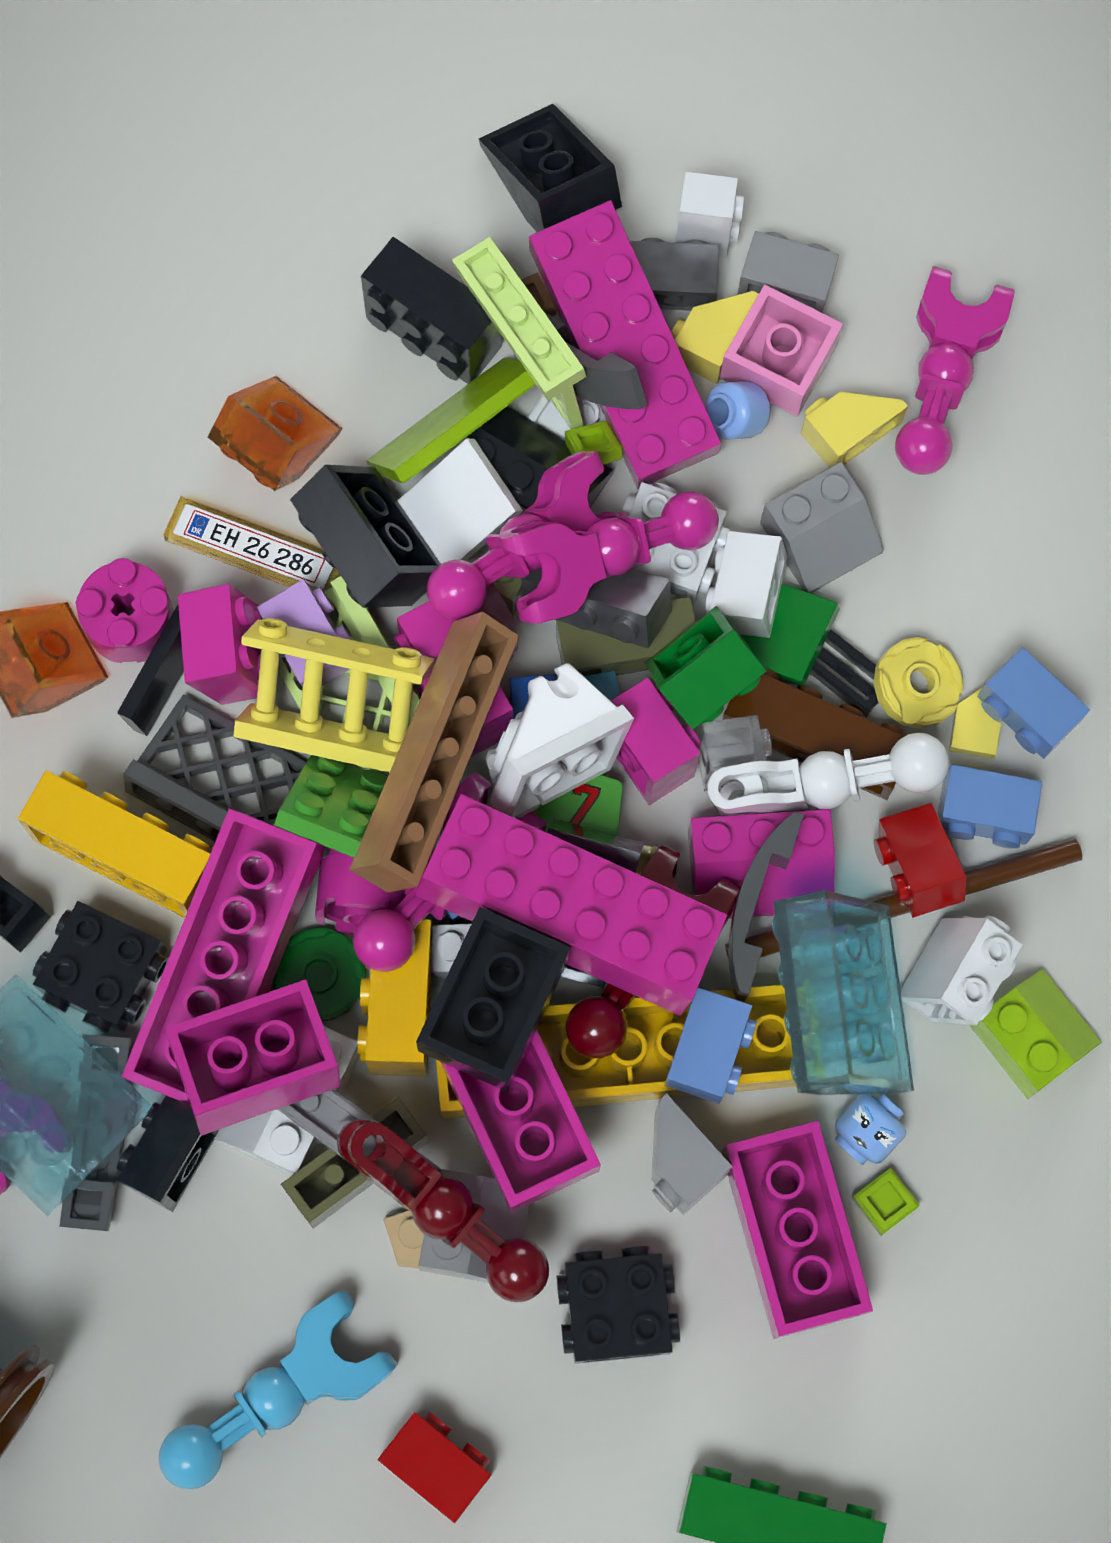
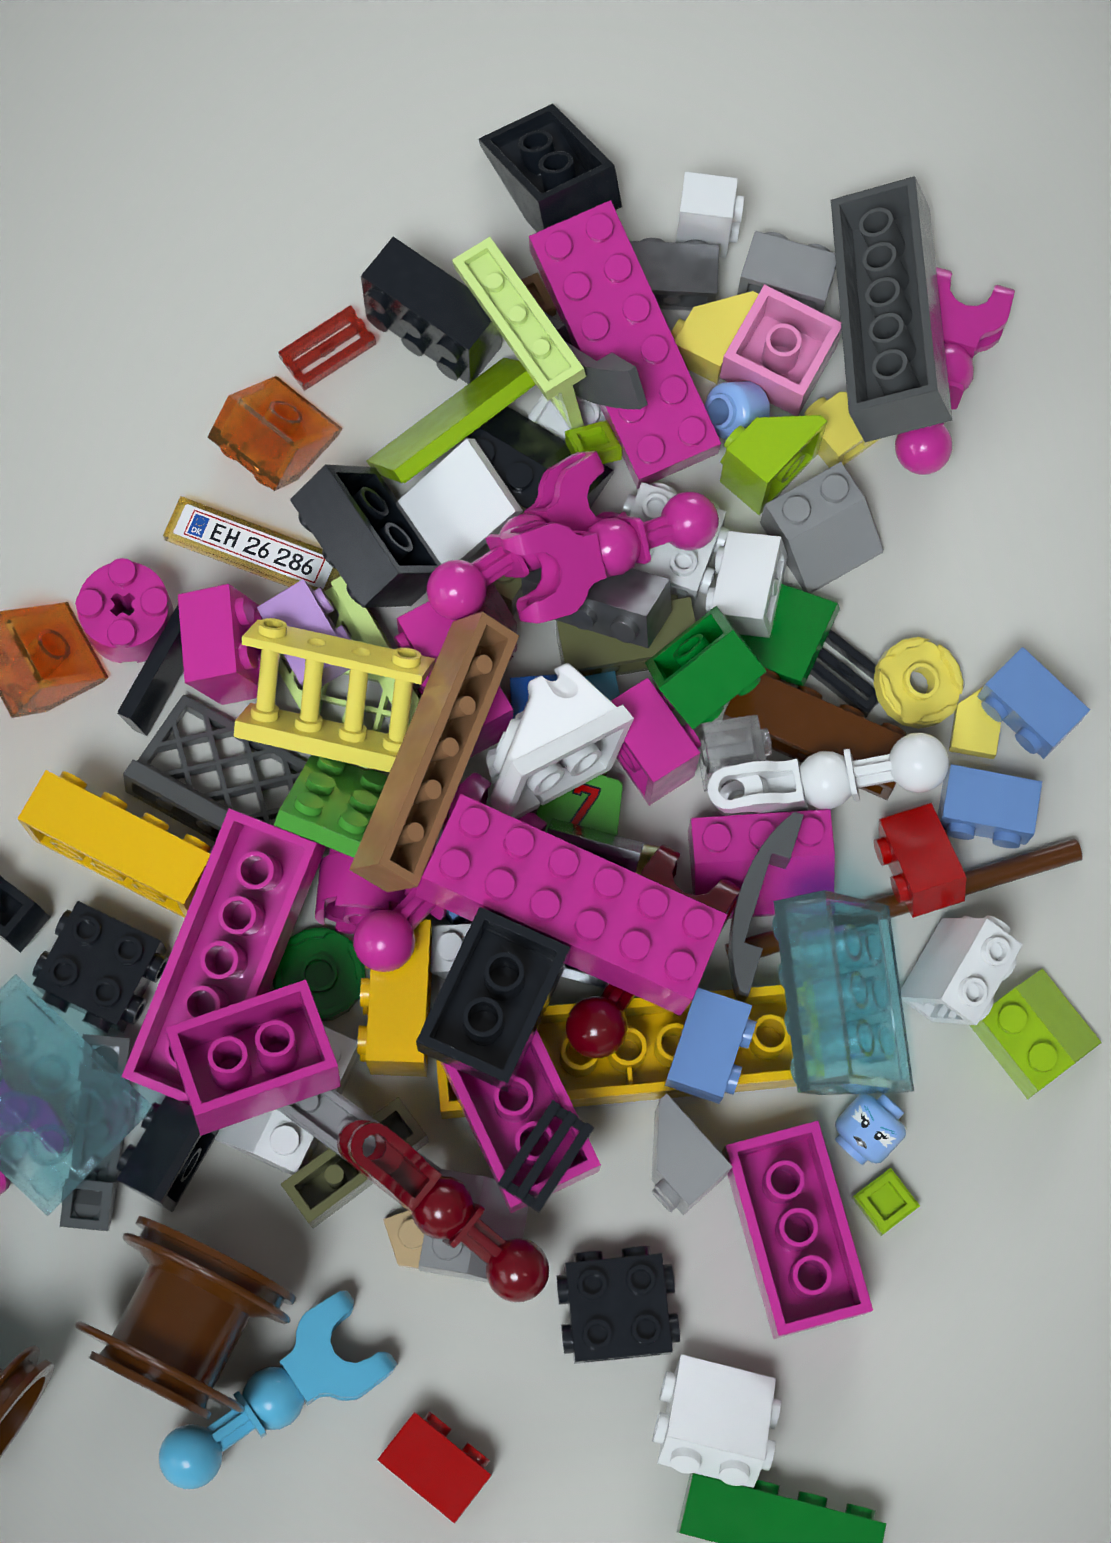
(185, 1318): none -> reddish brown wheel
(317, 335): none -> clear red tile
(568, 1120): none -> black tile
(717, 1421): none -> white brick
(769, 456): none -> lime slope
(890, 310): none -> dark grey brick

